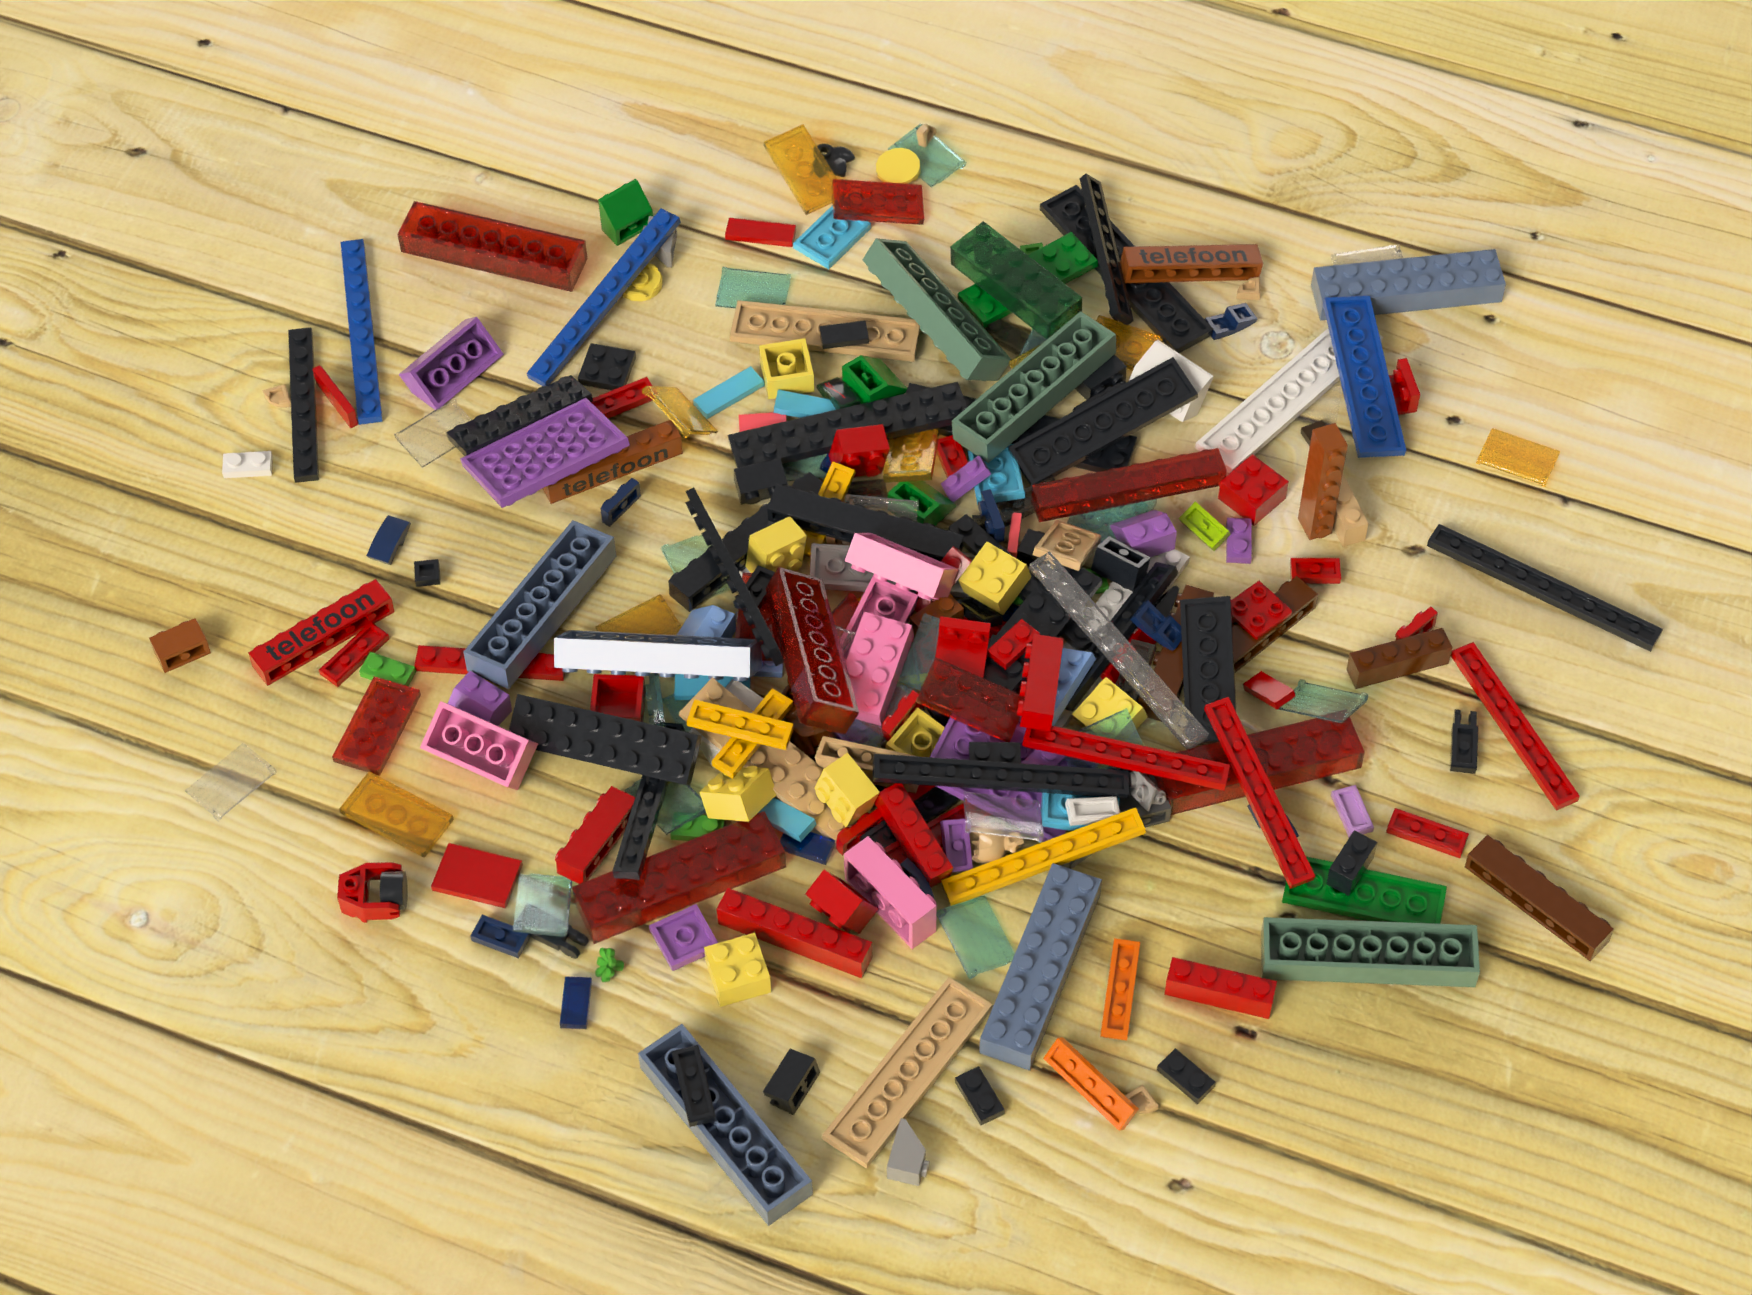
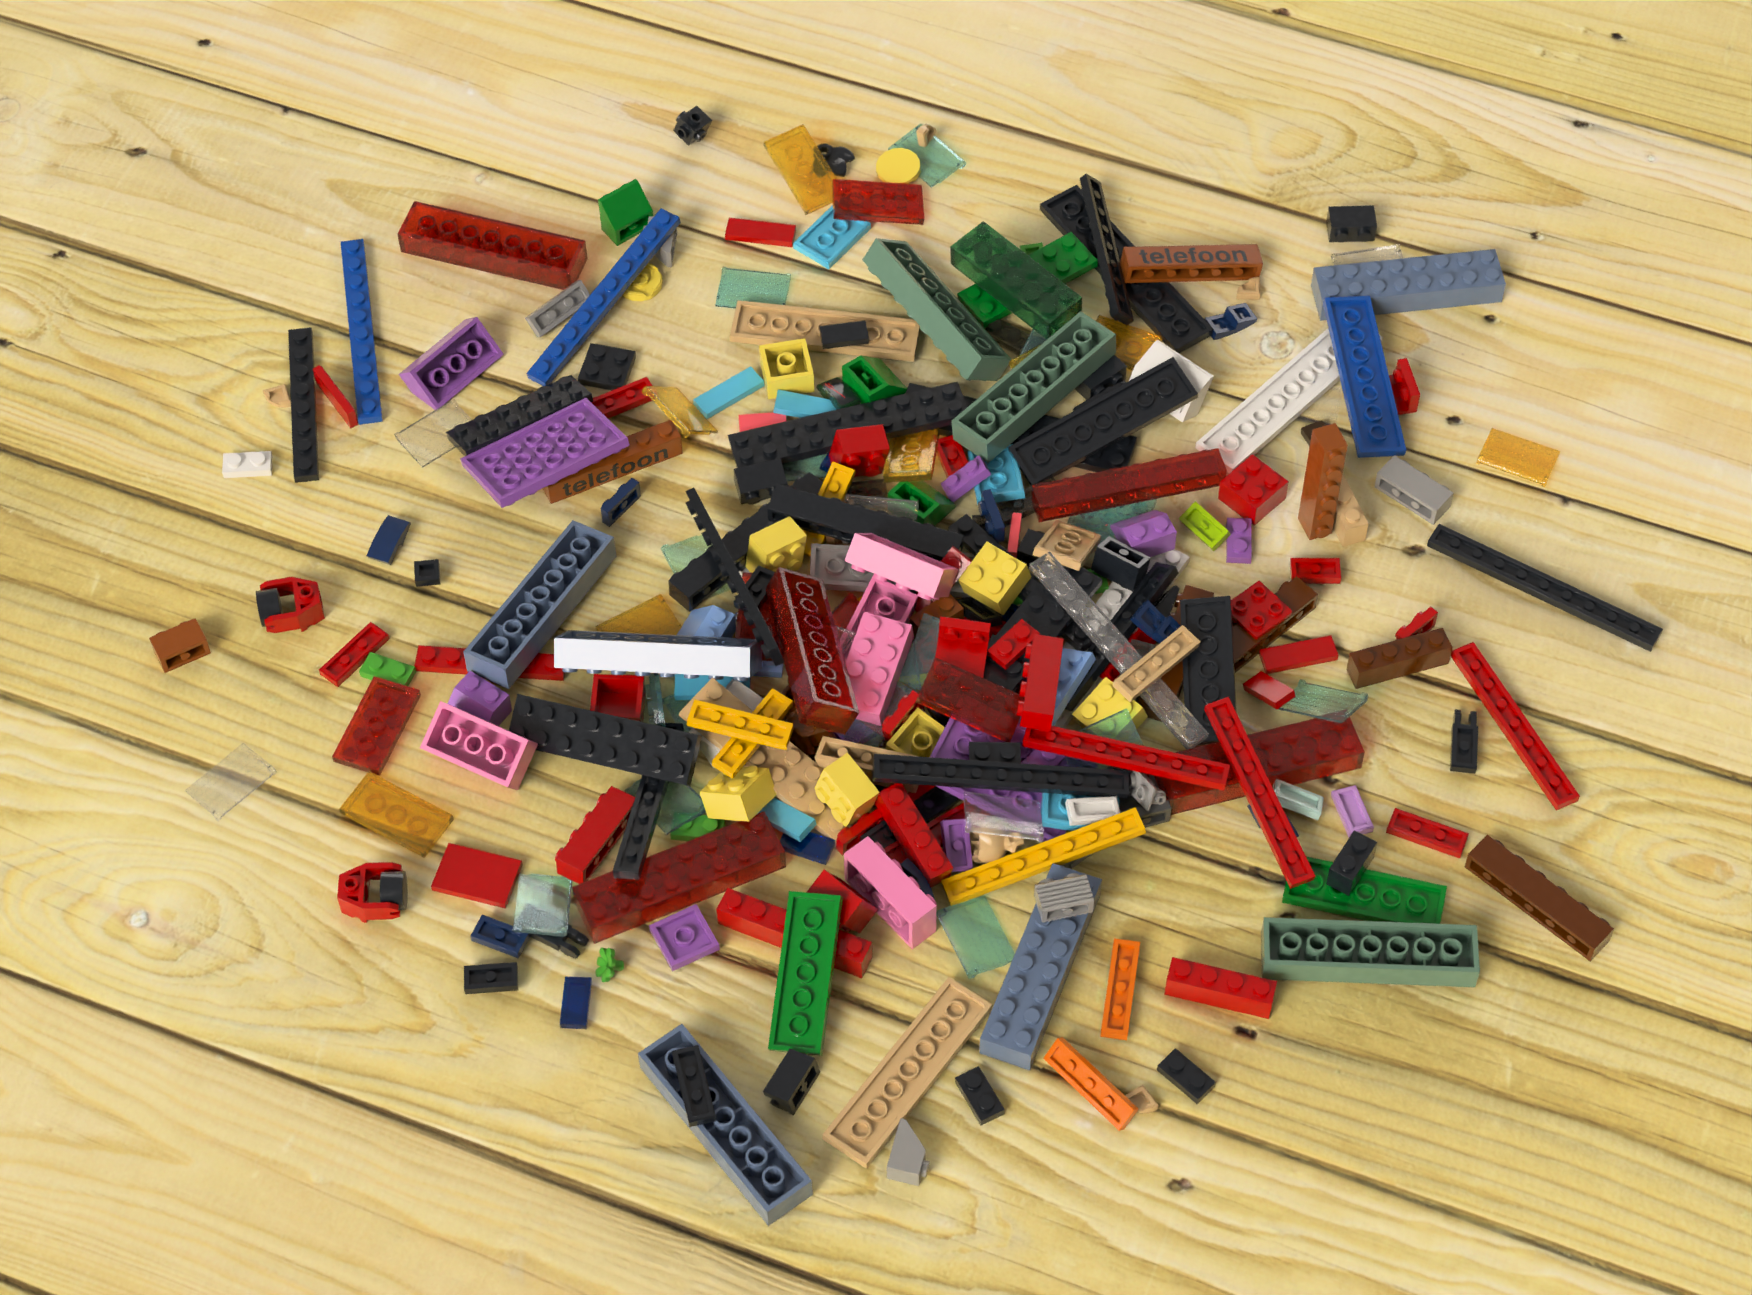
(307, 602): none -> red piece
(321, 632): red brick -> none
(491, 978): none -> black plate
(558, 308): none -> light grey plate
(692, 125): none -> black brick
(737, 969): light yellow brick -> none
(805, 973): none -> green plate
(1063, 897): none -> light grey brick
(1156, 663): none -> tan plate
(1298, 654): none -> red tile
(1298, 799): none -> light aqua tile
(1351, 223): none -> black brick
(1414, 489): none -> light grey brick

